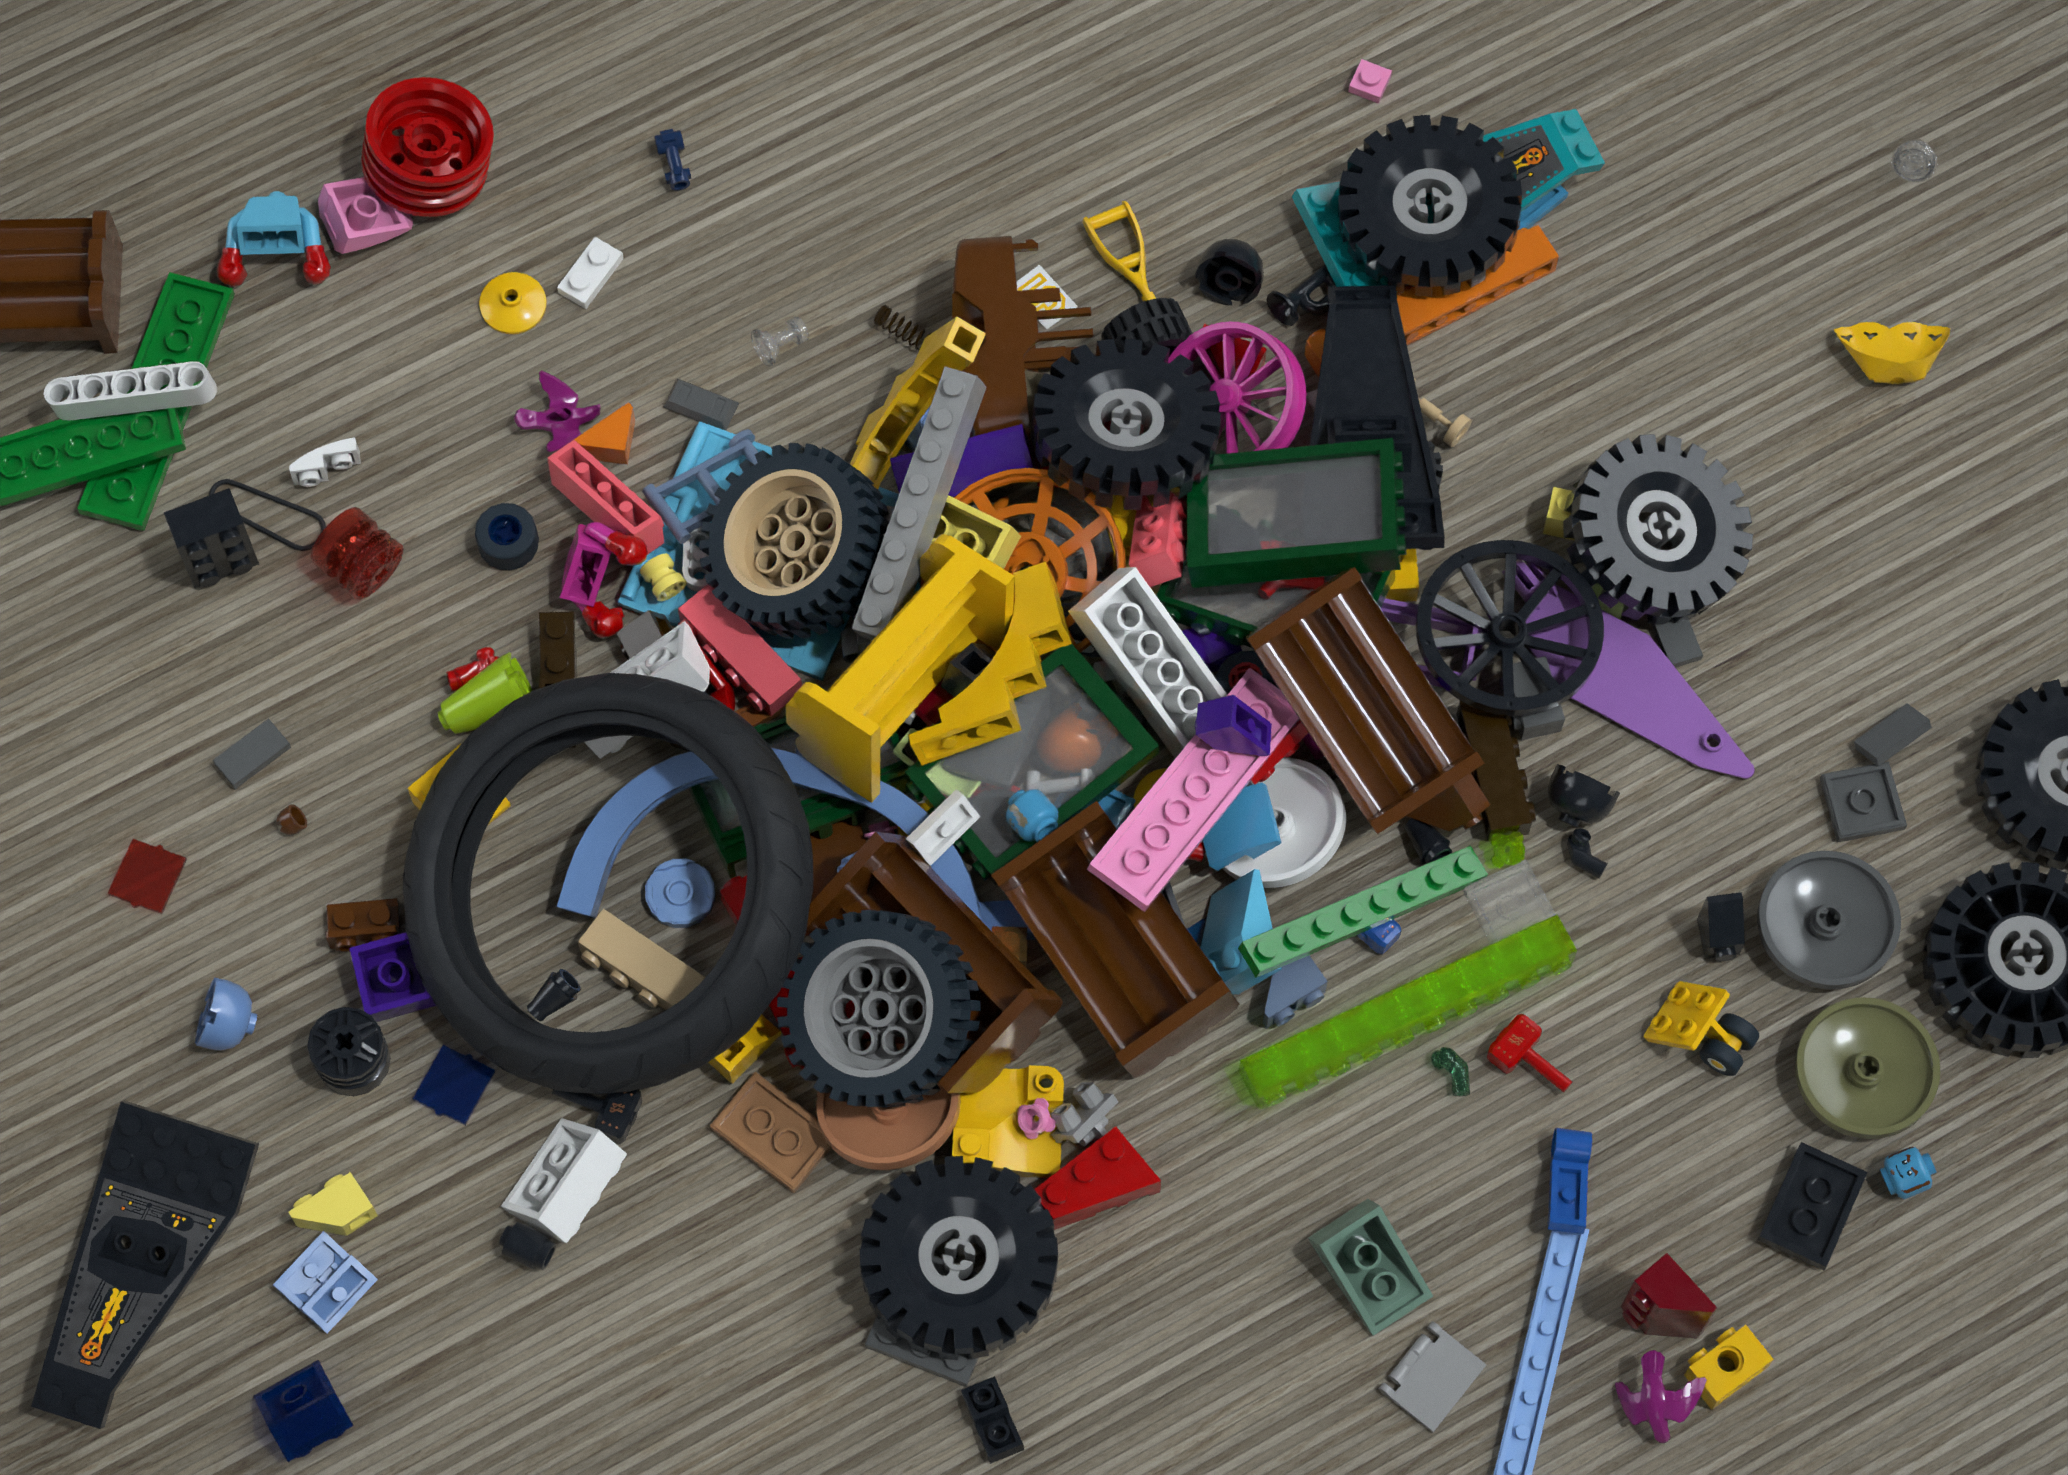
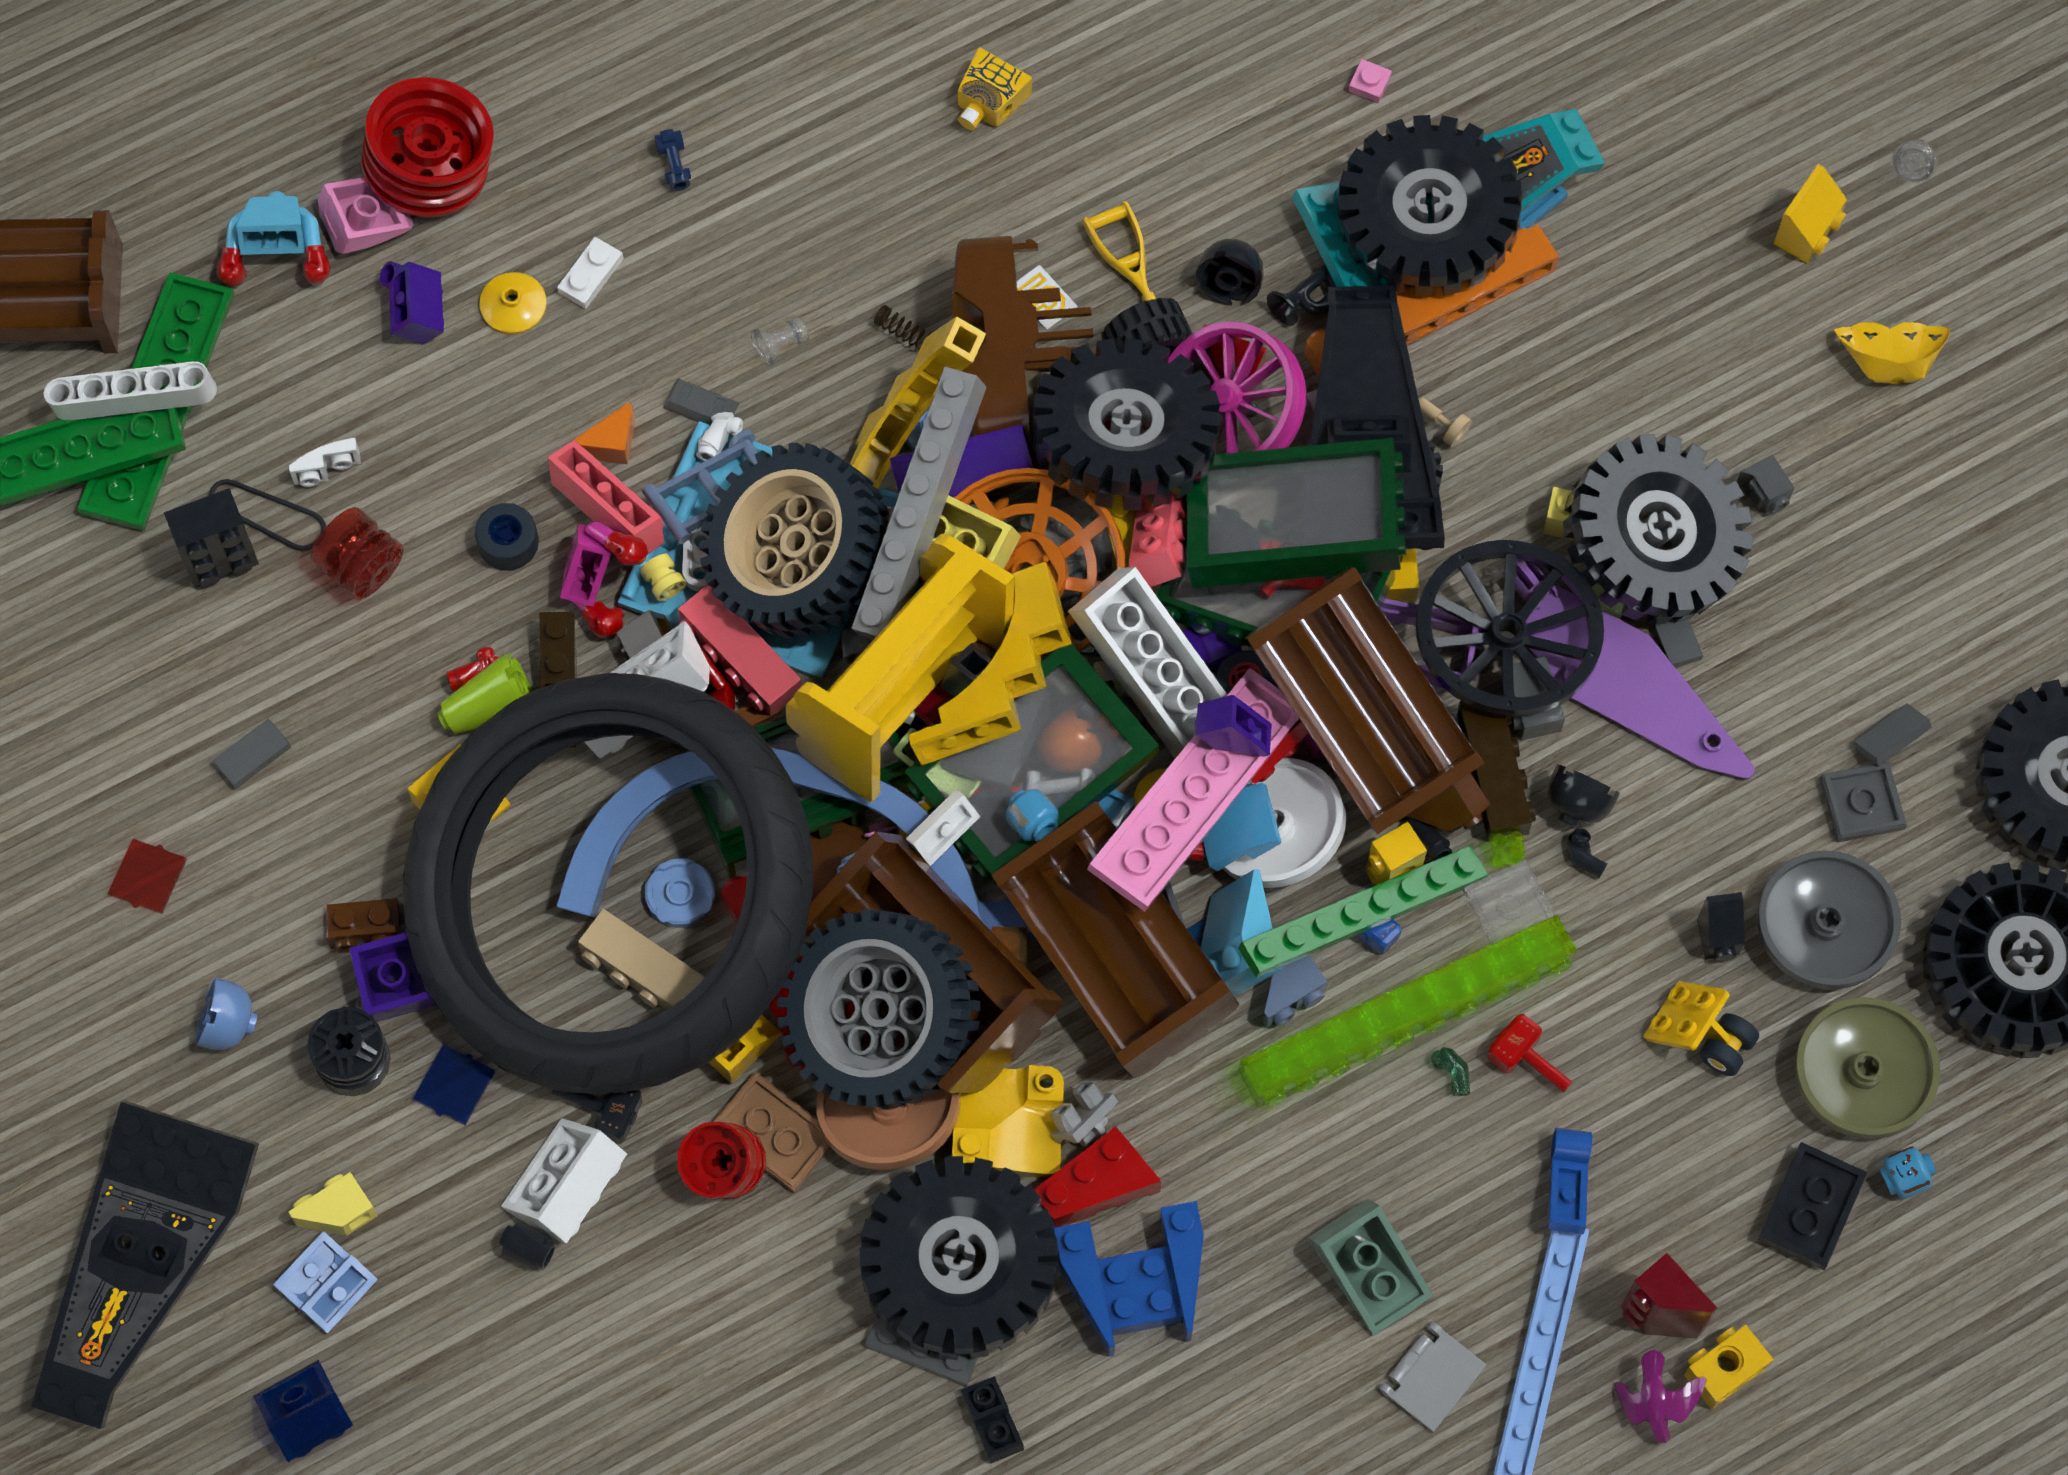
(292, 820): reddish brown hinge -> none
(414, 301): none -> dark purple hinge
(555, 993): black cone -> none
(562, 416): magenta animal -> none
(702, 1154): none -> red wheel
(717, 435): none -> white arm
(991, 90): none -> yellow torso
(1027, 1122): bright pink plate -> none
(1138, 1287): none -> blue wedge
(1395, 854): none -> yellow brick
(1767, 485): none -> dark grey window
(1812, 216): none -> yellow slope

